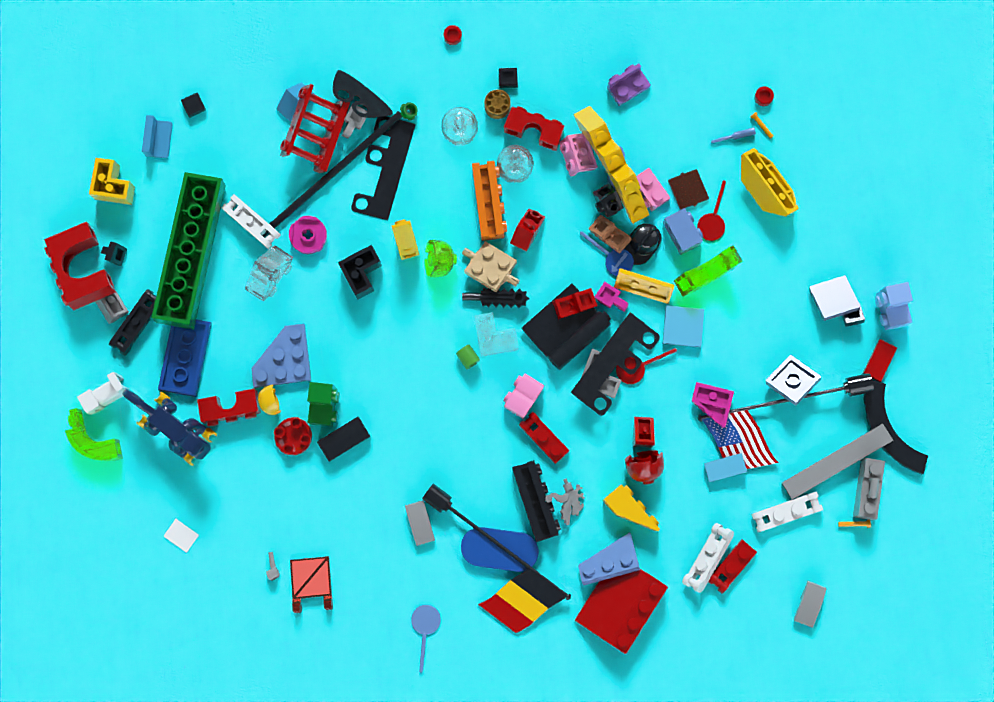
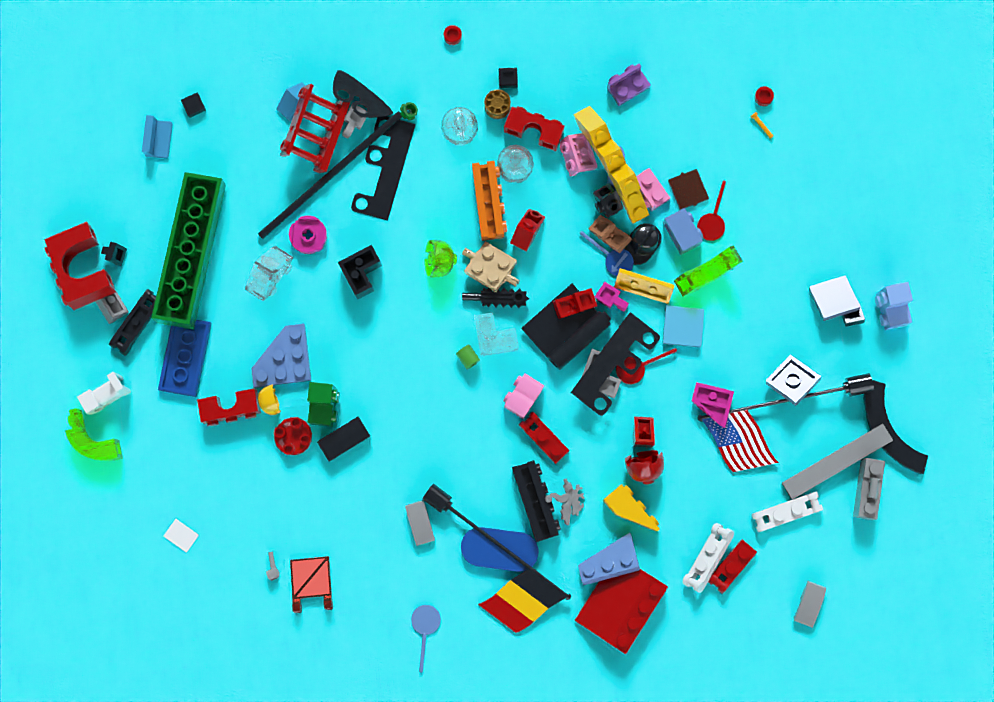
(107, 186): yellow brick -> none
(182, 437): dark blue animal -> none
(251, 221): white plate -> none
(405, 239): yellow slope -> none
(725, 467): medium azure tile -> none
(736, 135): medium blue piece -> none
(767, 184): yellow wedge -> none
(860, 523): light orange piece -> none
(880, 360): red tile -> none

